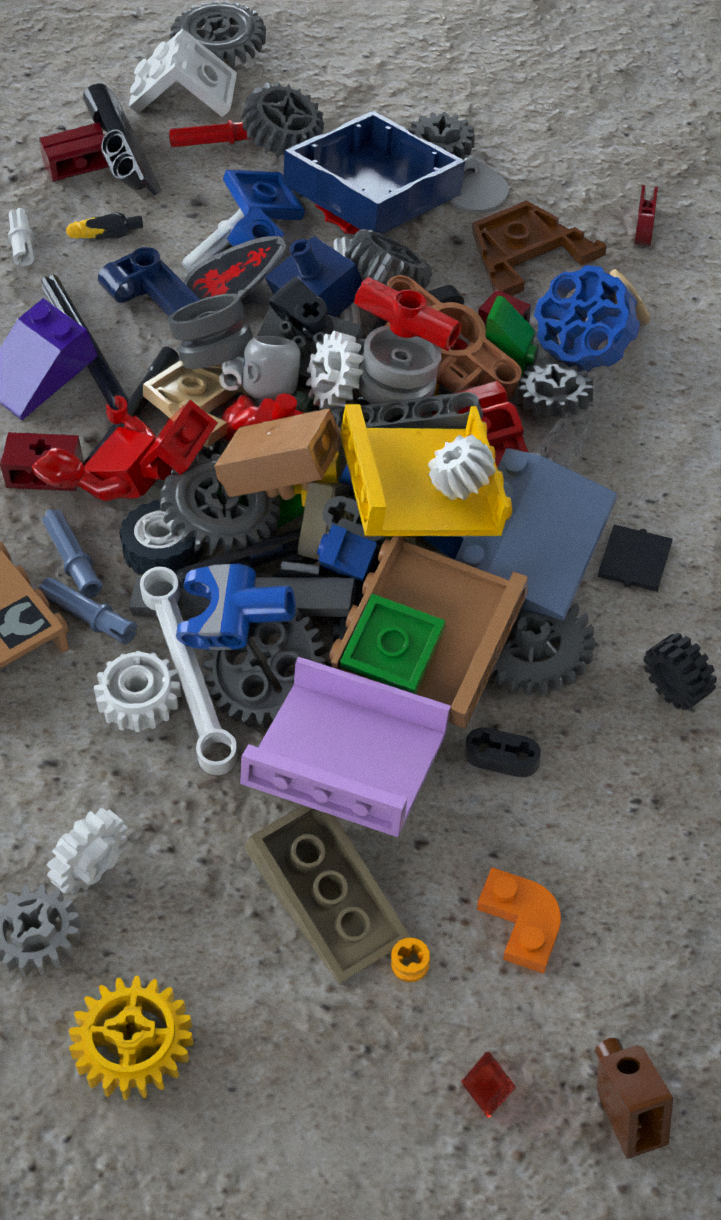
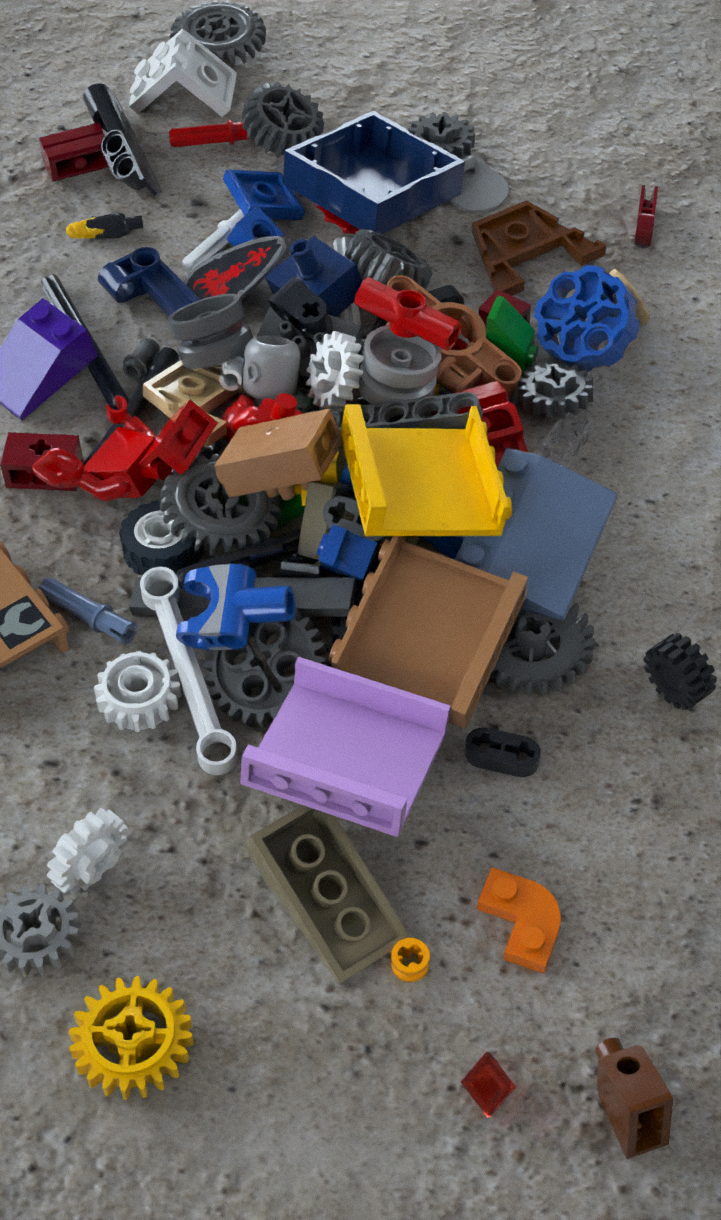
(20, 237): white axle -> none
(77, 563): sand blue axle -> none
(137, 363): none -> dark grey pin
(393, 644): green plate -> none
(461, 467): white gear -> none
(635, 557): black piece -> none

